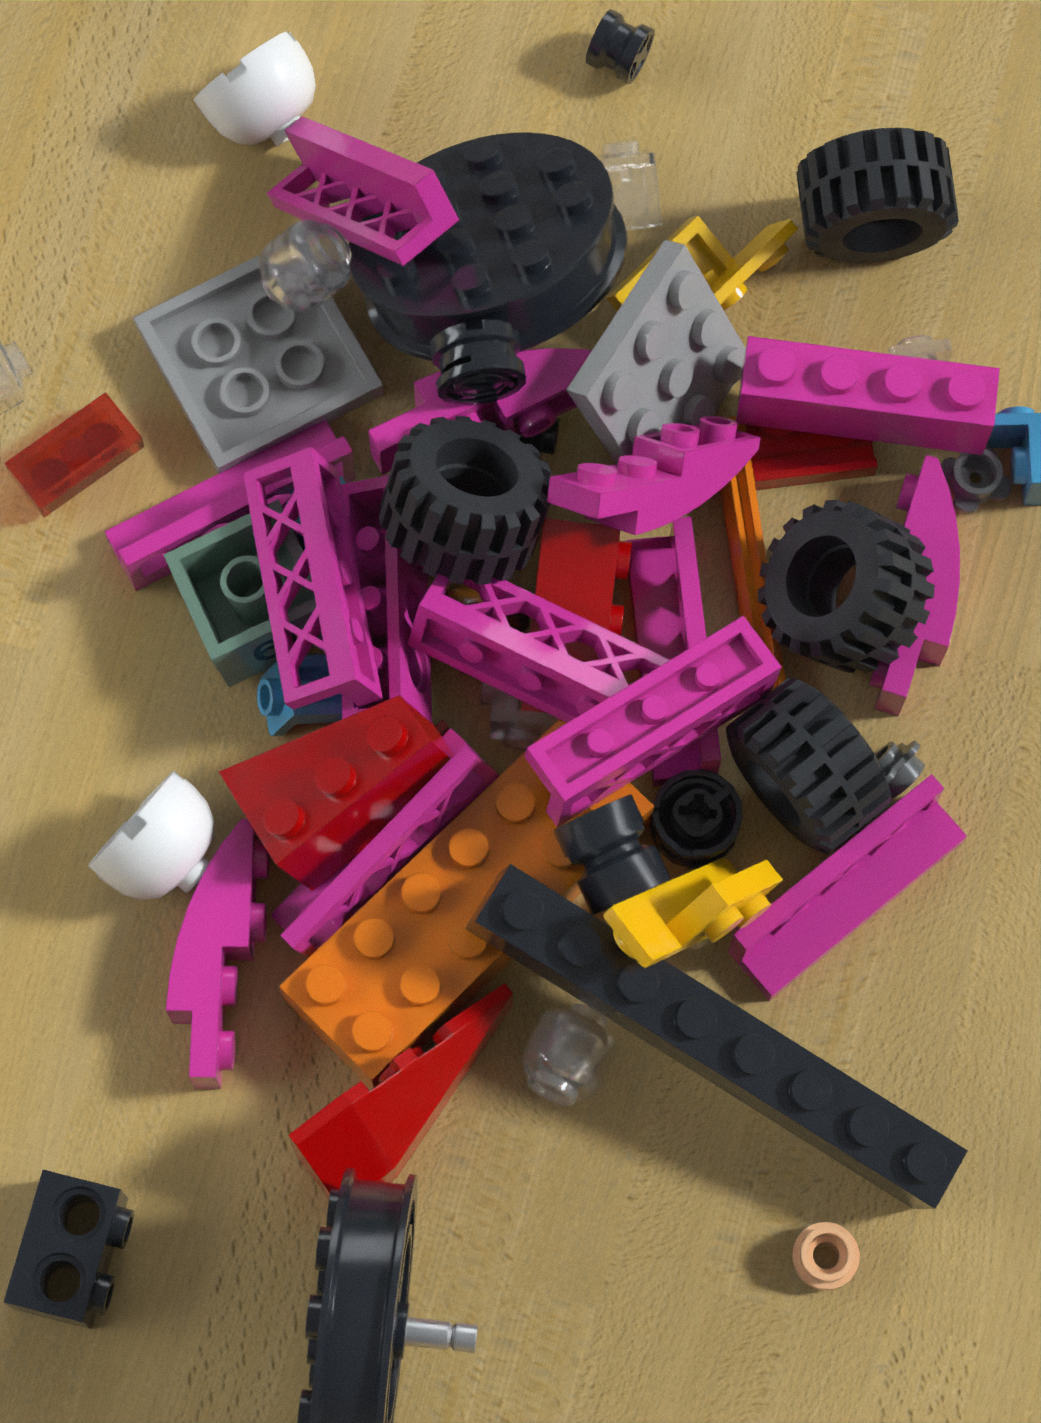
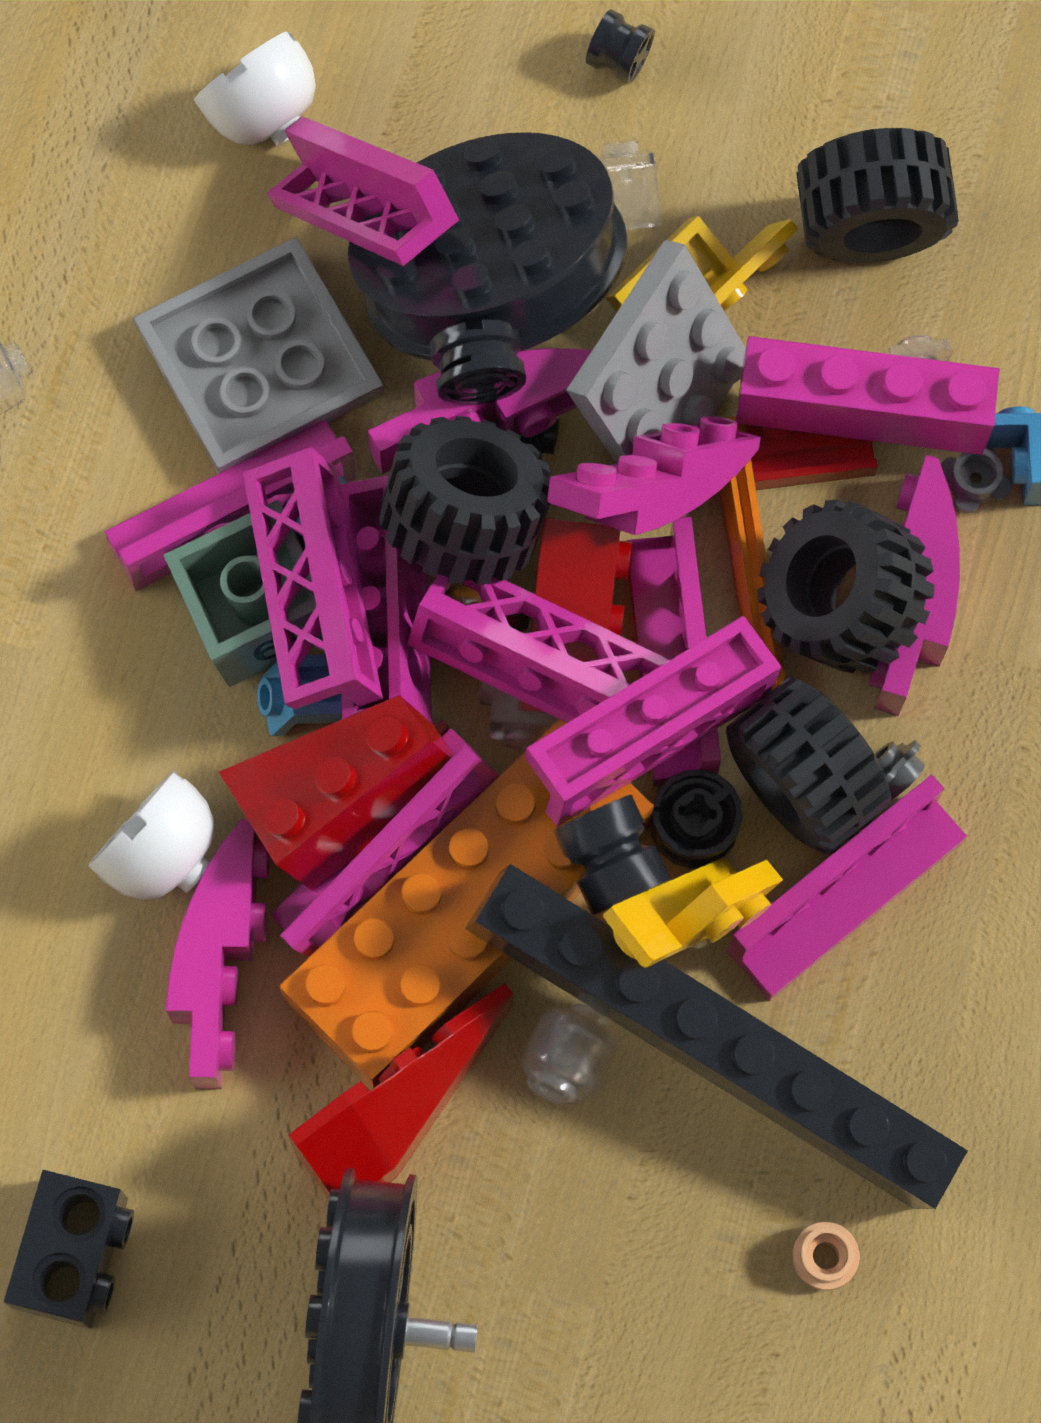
(74, 454): clear red plate -> none
(305, 265): clear head -> none

